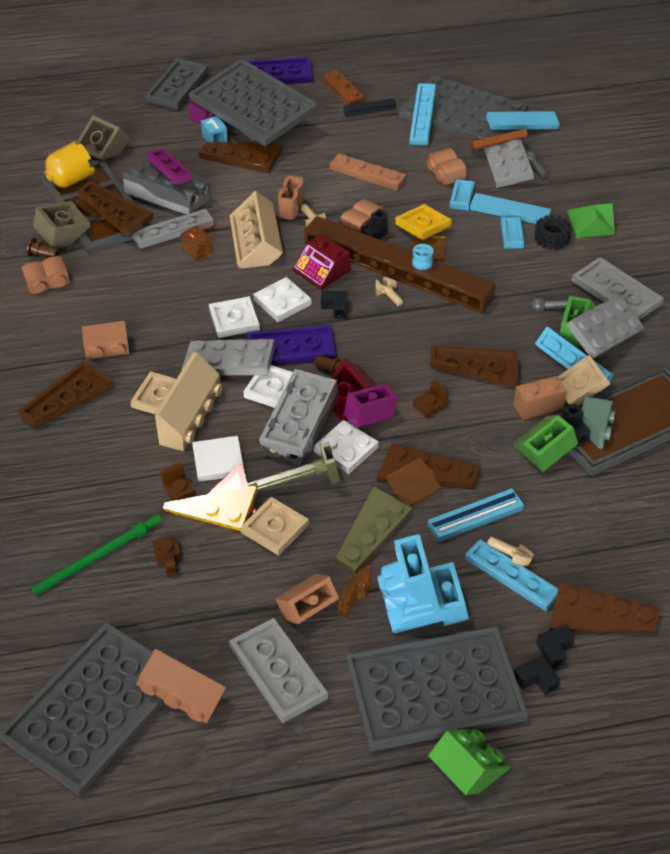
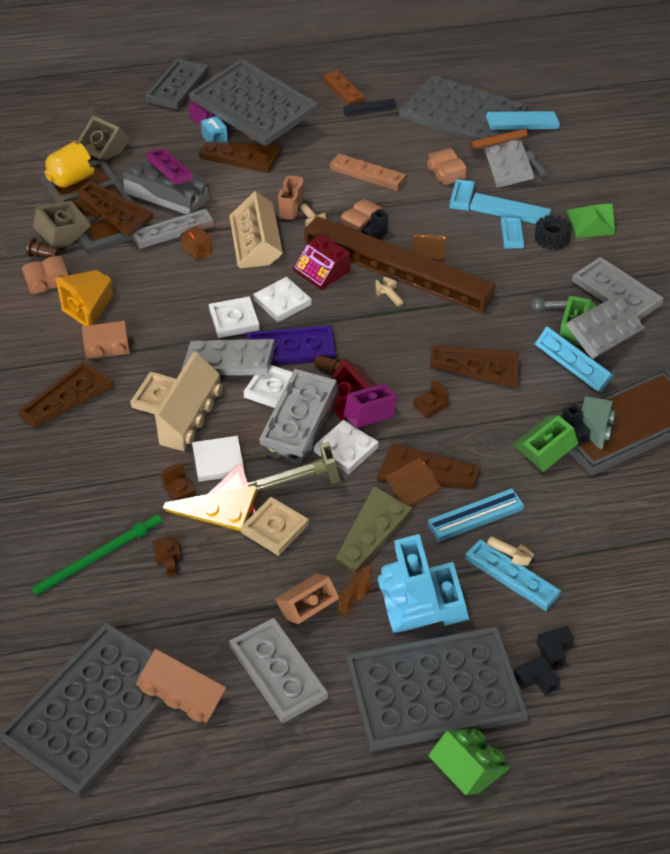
(85, 295): none -> light orange slope
(287, 70): dark purple tile -> none
(335, 300): black piece -> none
(422, 114): medium azure tile -> none
(422, 256): medium azure wheel -> none
(423, 221): yellow plate -> none
(539, 397): nougat brick -> none
(583, 380): tan plate -> none
(601, 612): reddish brown wing -> none

